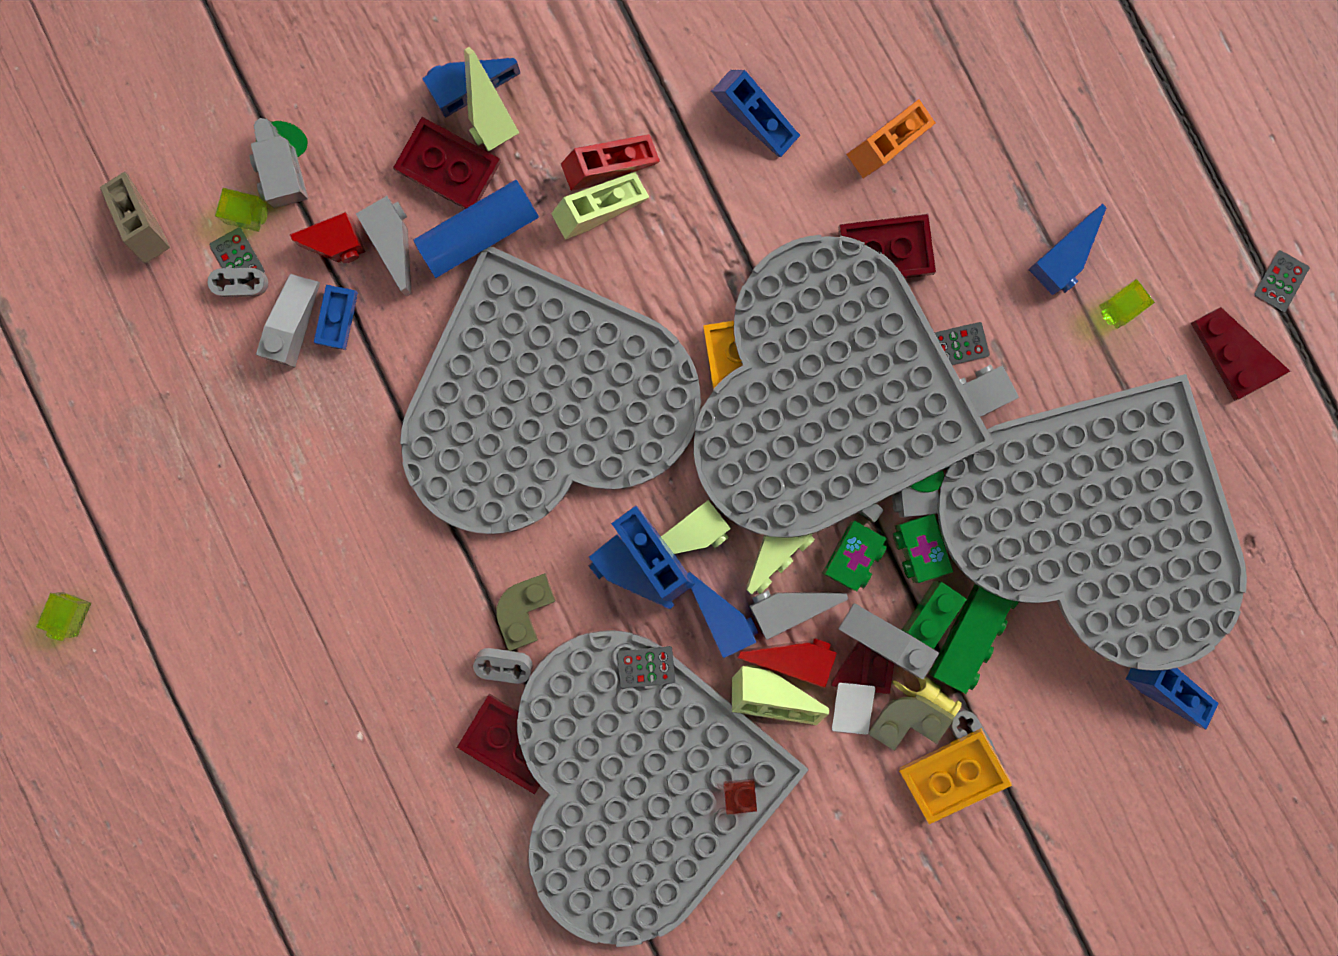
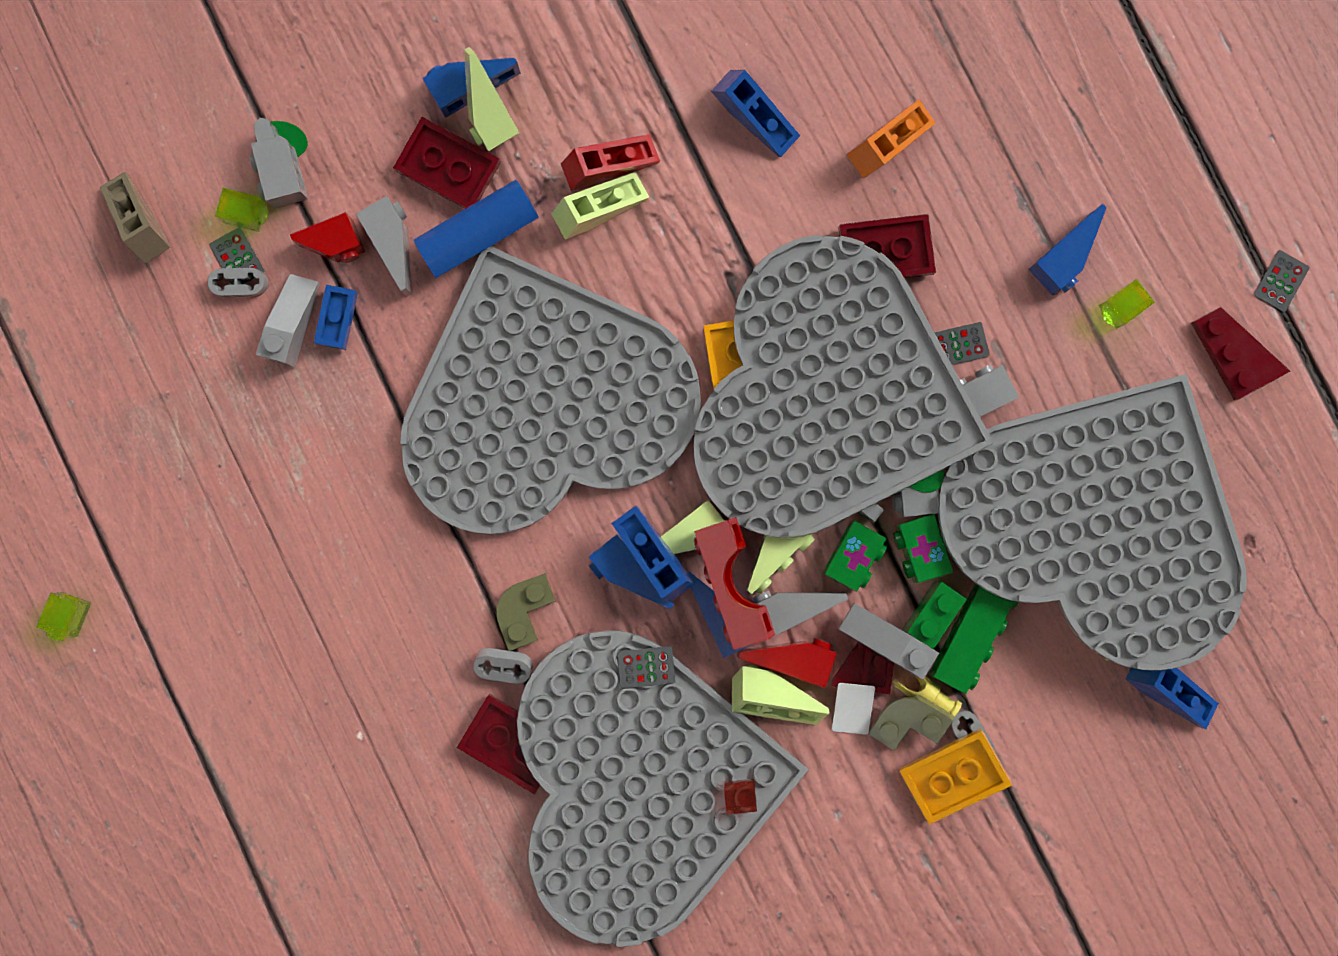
(744, 621): none -> red arch

